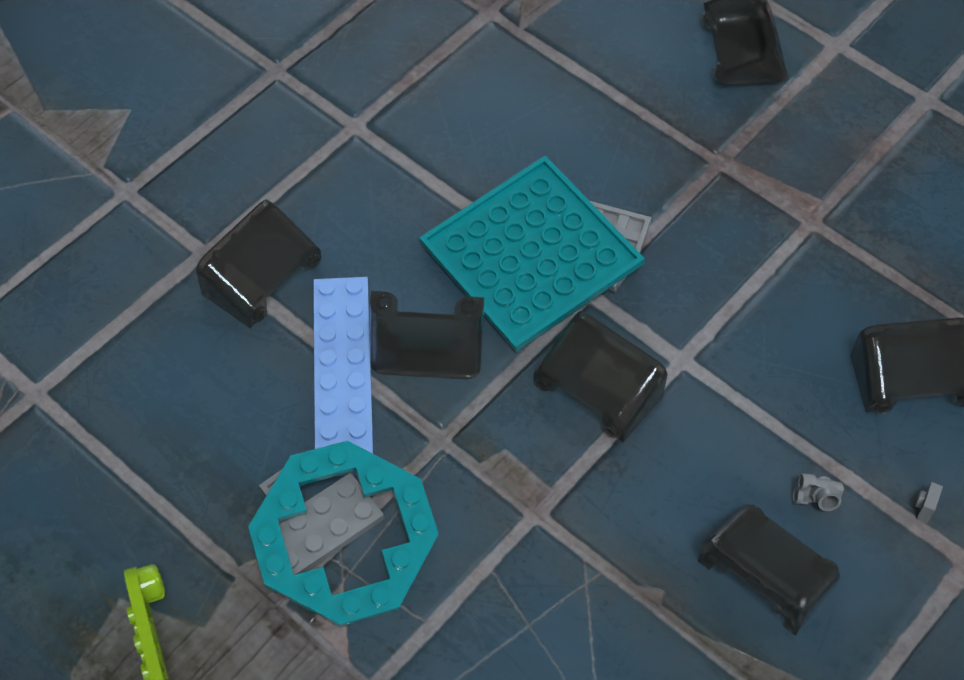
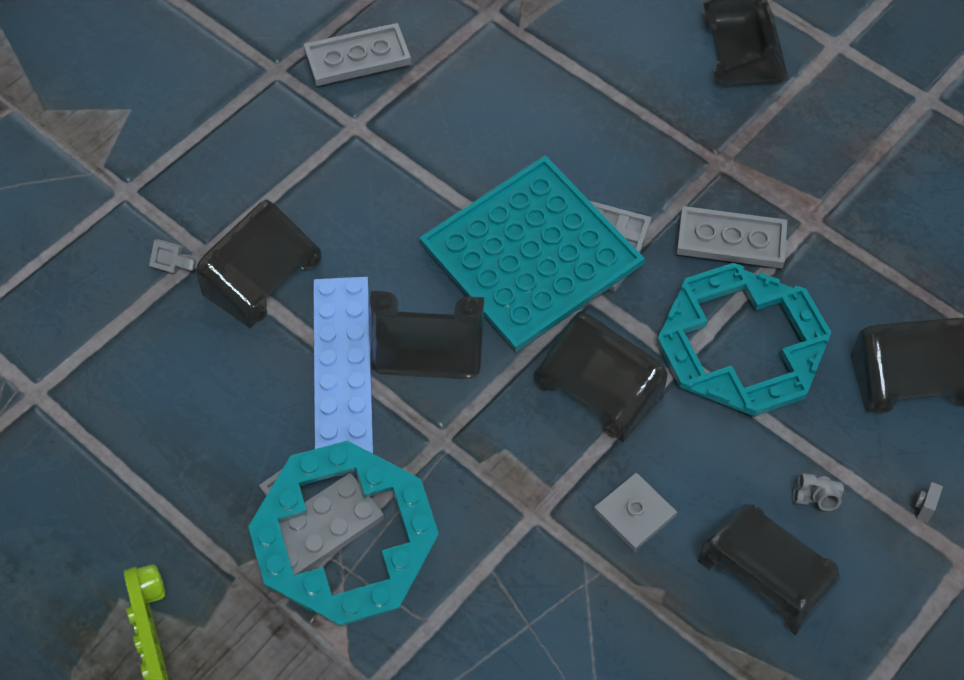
(168, 257): none -> light grey plate
(357, 54): none -> light grey plate
(635, 511): none -> light grey plate
(723, 384): none -> teal plate
(732, 237): none -> light grey plate

